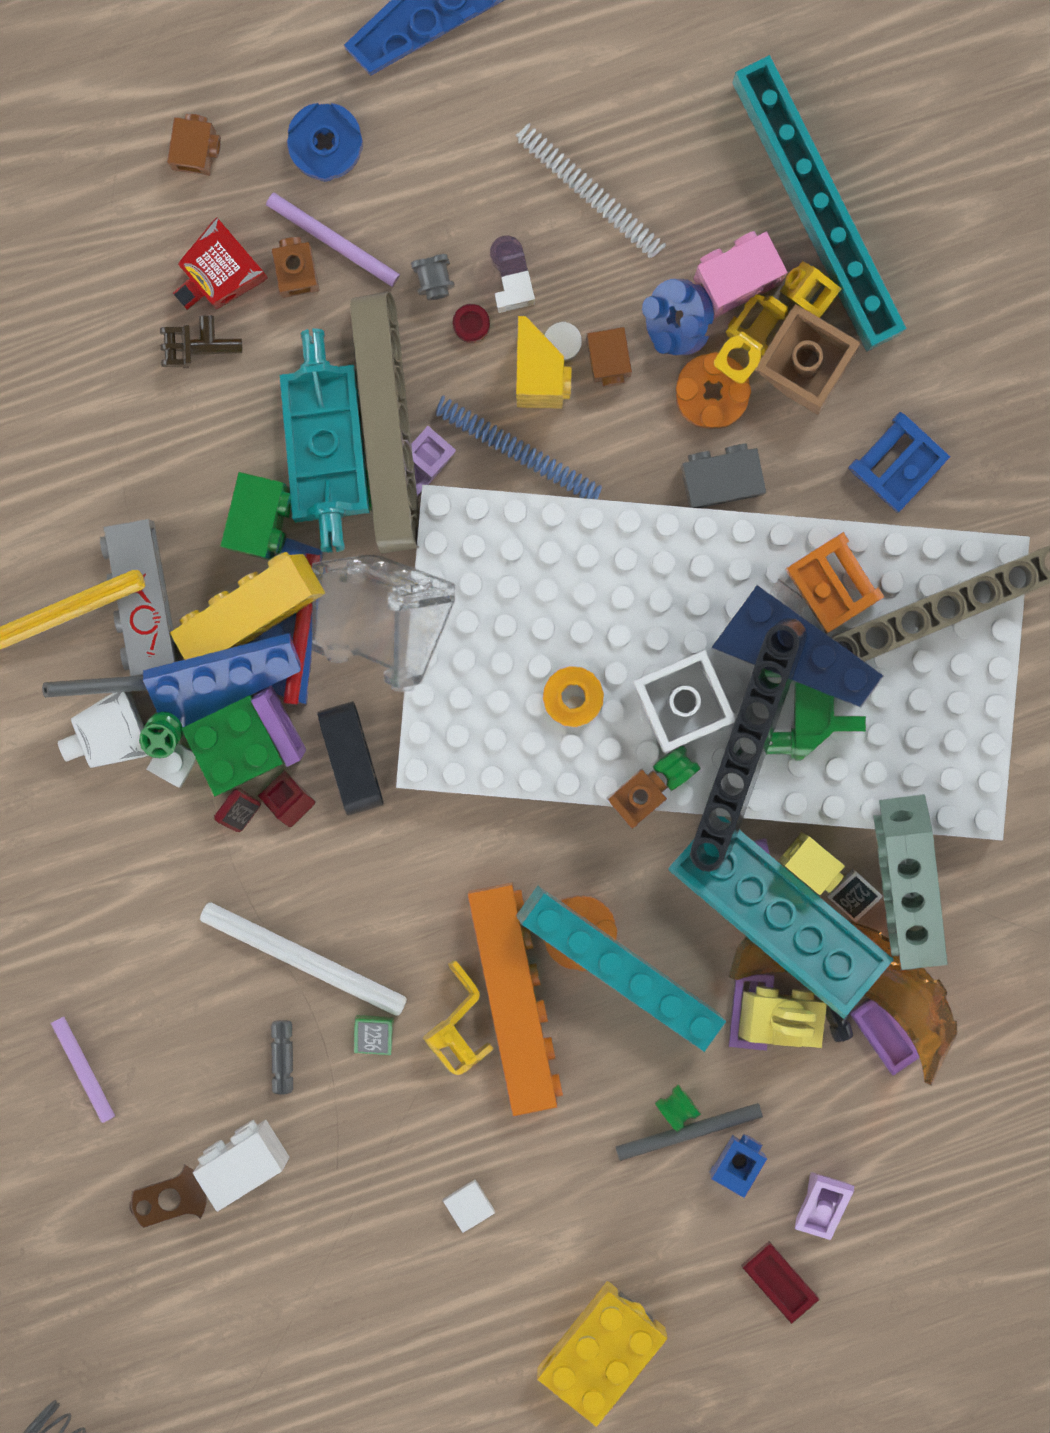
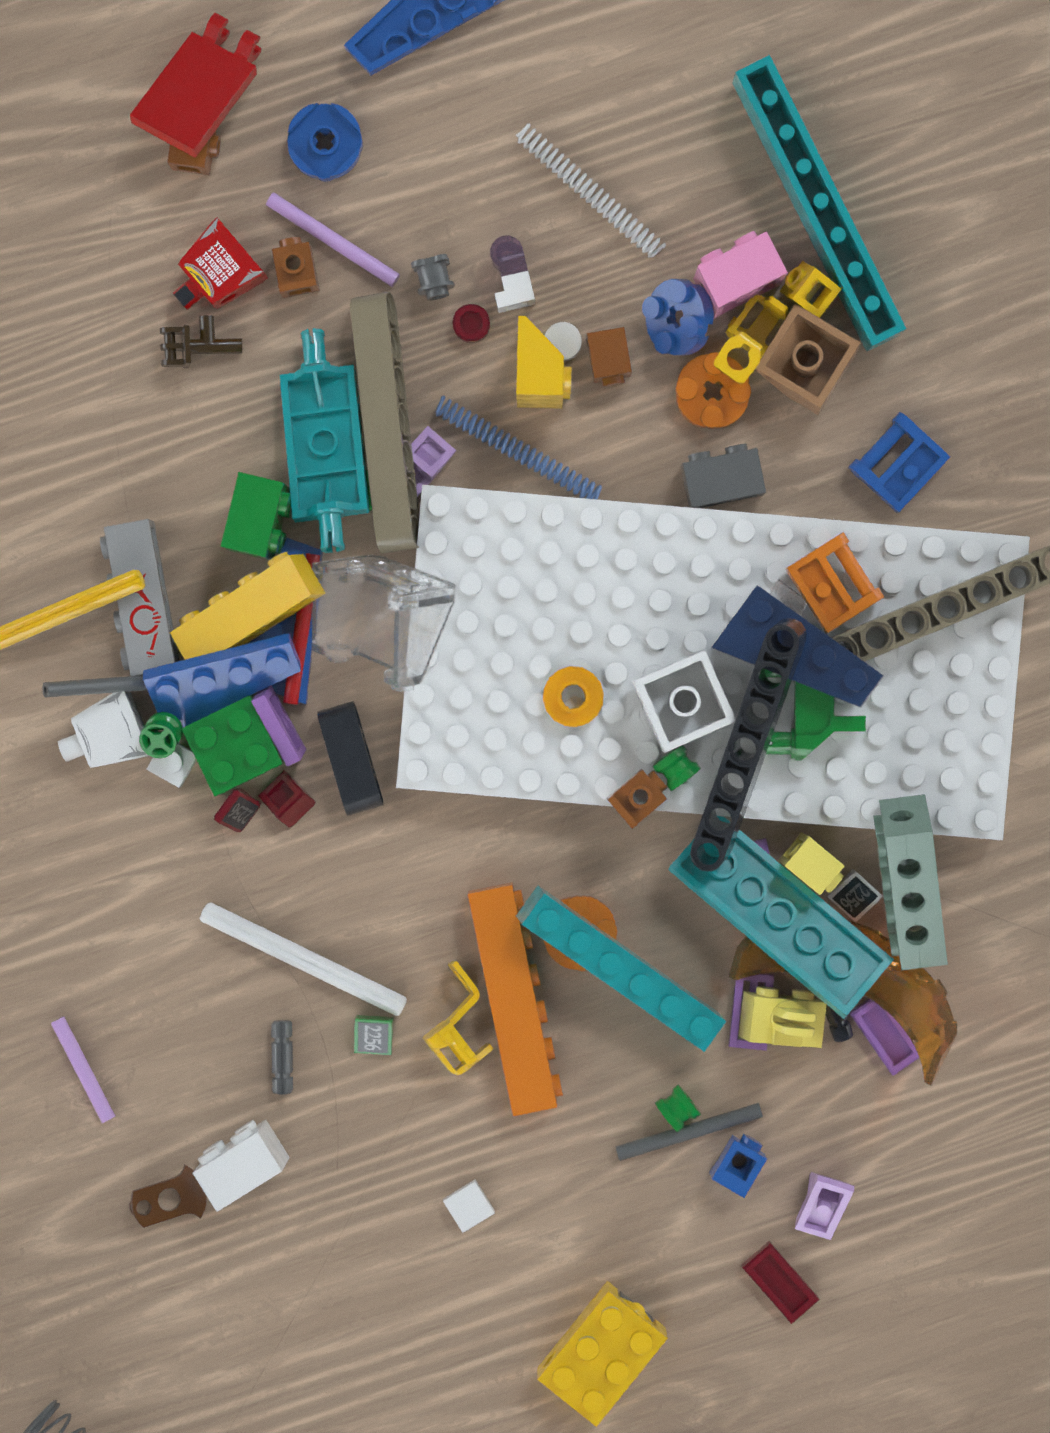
(198, 87): none -> red tile

